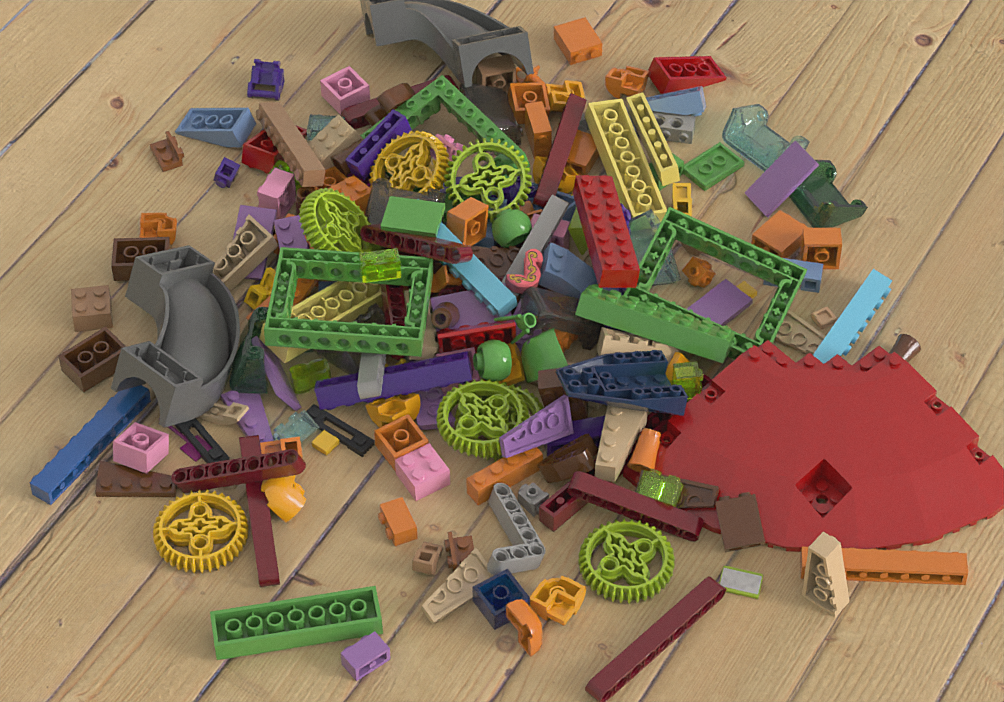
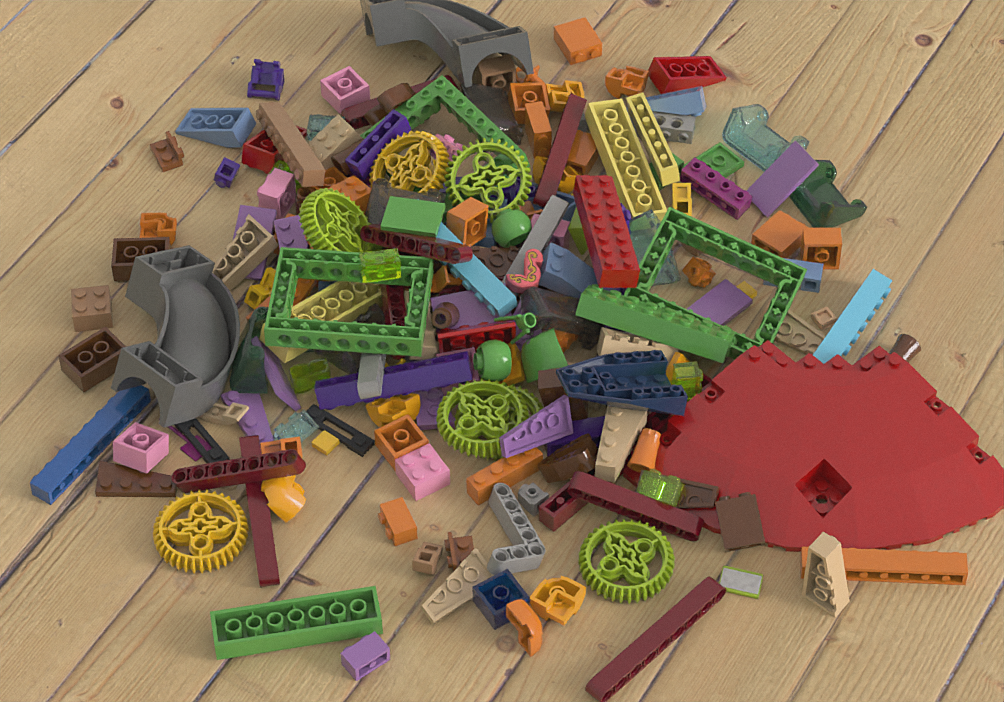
(716, 188): none -> magenta brick

